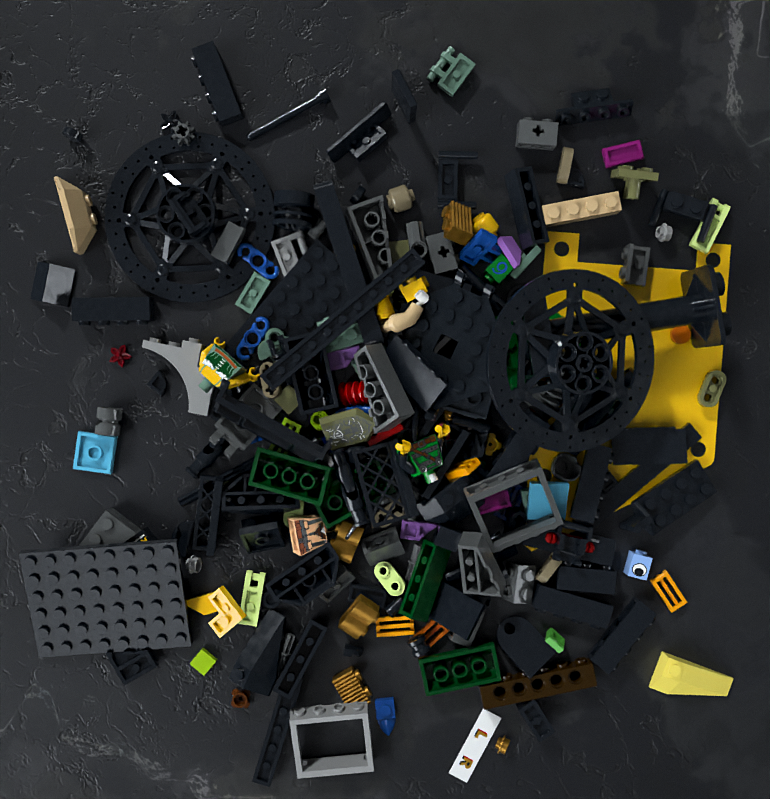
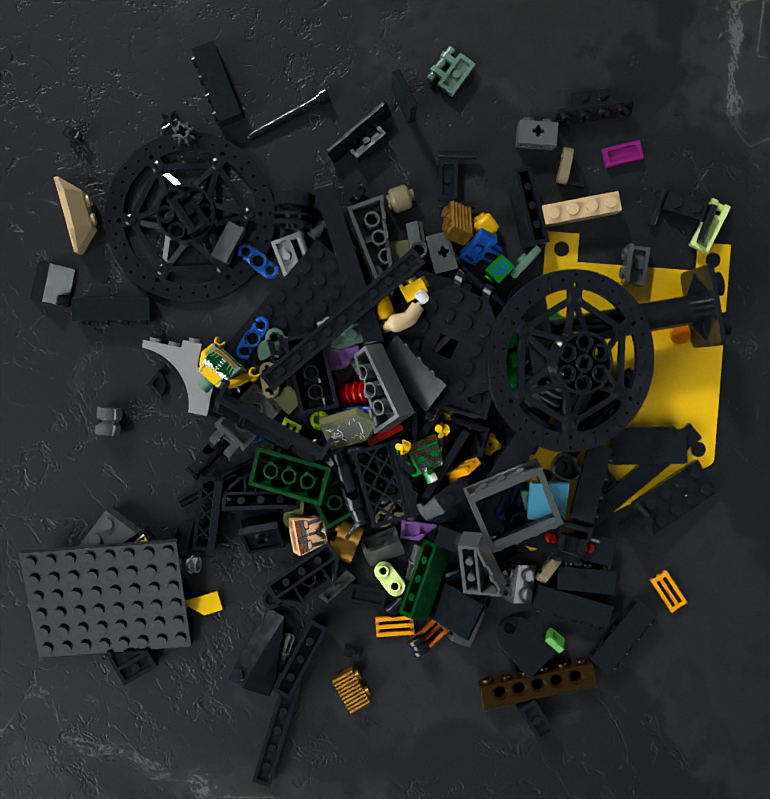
(95, 452): medium azure tile -> none
(119, 355): dark red plant -> none
(203, 661): lime tile -> none
(228, 609): yellow plate -> none
(236, 702): reddish brown plate -> none
(252, 598): yellowish green plate -> none
(253, 293): sand green plate -> none
(335, 764): light grey window -> none
(359, 617): pearl gold brick -> none
(385, 714): blue plate -> none
(459, 668): dark green brick -> none
(475, 745): white sticker -> none
(495, 502): magenta tile -> none
(502, 745): pearl gold plate -> none
(510, 250): medium lavender tile -> none
(633, 179): olive plate -> none
(638, 564): light blue brick -> none
(664, 232): light grey plate -> none
(683, 677): light yellow wedge -> none
(714, 390): olive plate -> none

